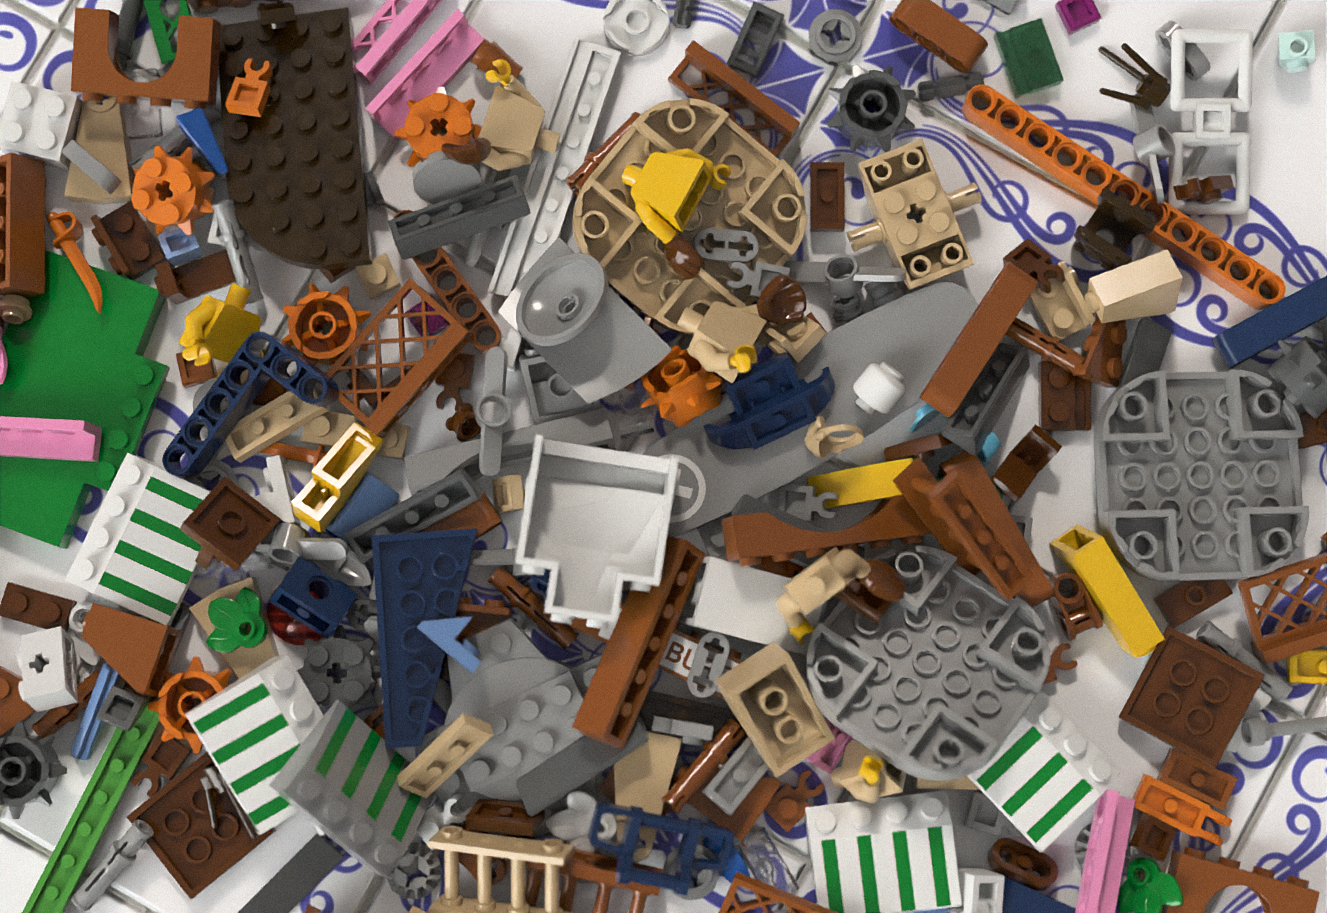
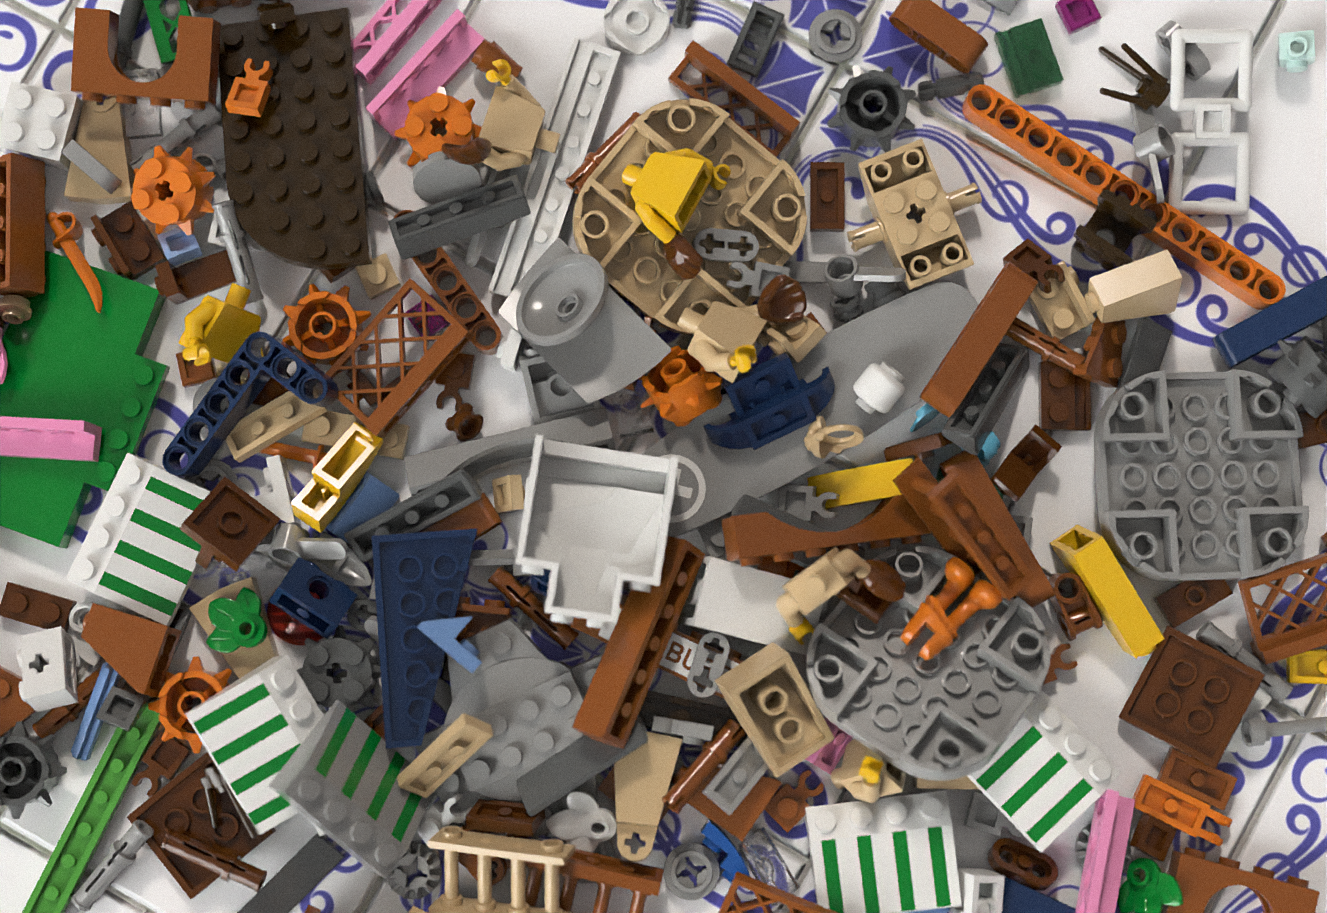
(199, 132): blue slope -> none
(214, 860): none -> reddish brown pin
(493, 392): light grey piece -> none
(685, 859): dark blue bar -> none
(932, 612): none -> orange piece
(1205, 190): reddish brown plate -> none

